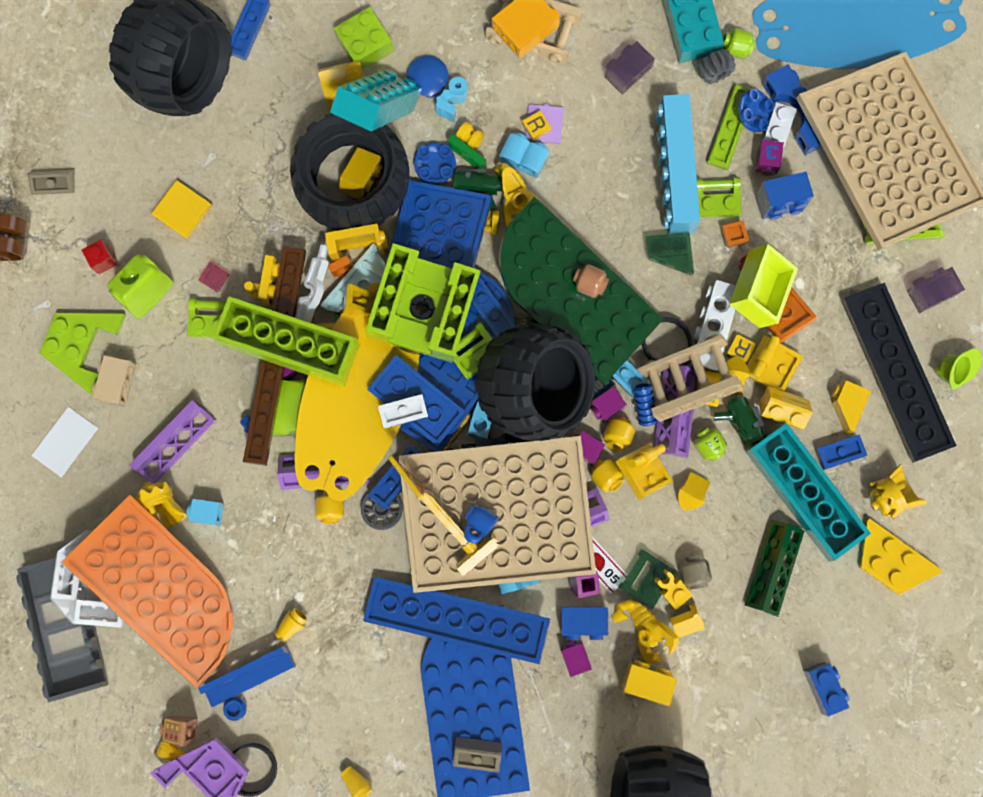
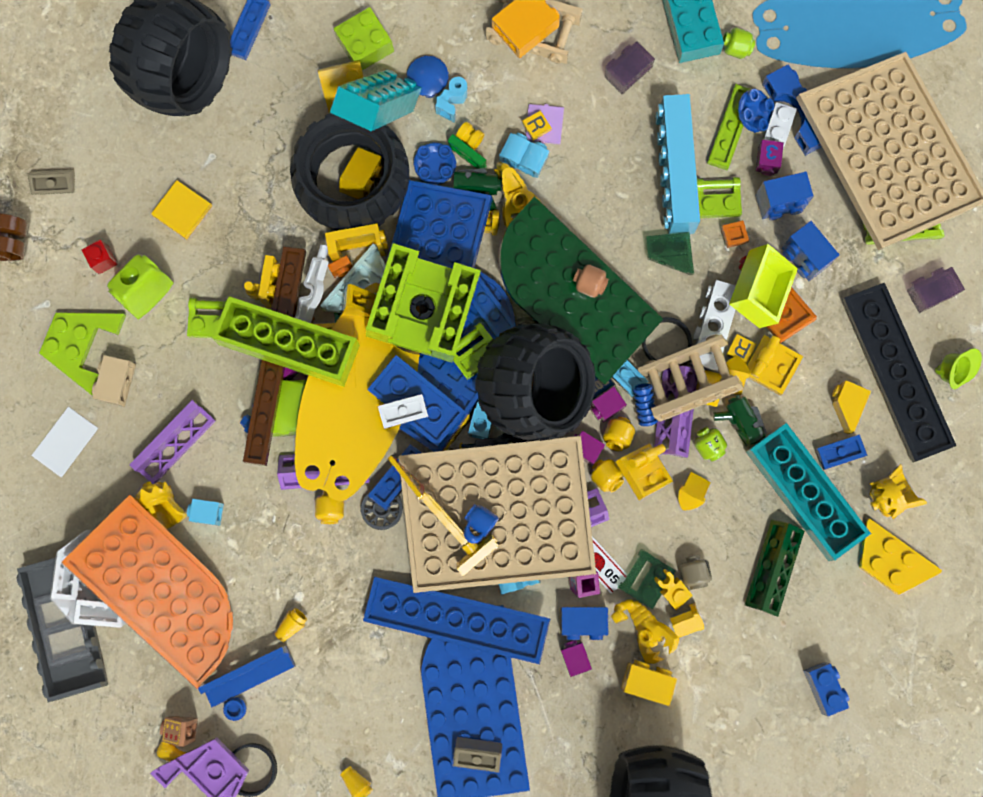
(213, 277): clear pink tile -> none
(716, 66): dark grey gear -> none
(785, 408): yellow brick -> none
(809, 251): none -> blue brick

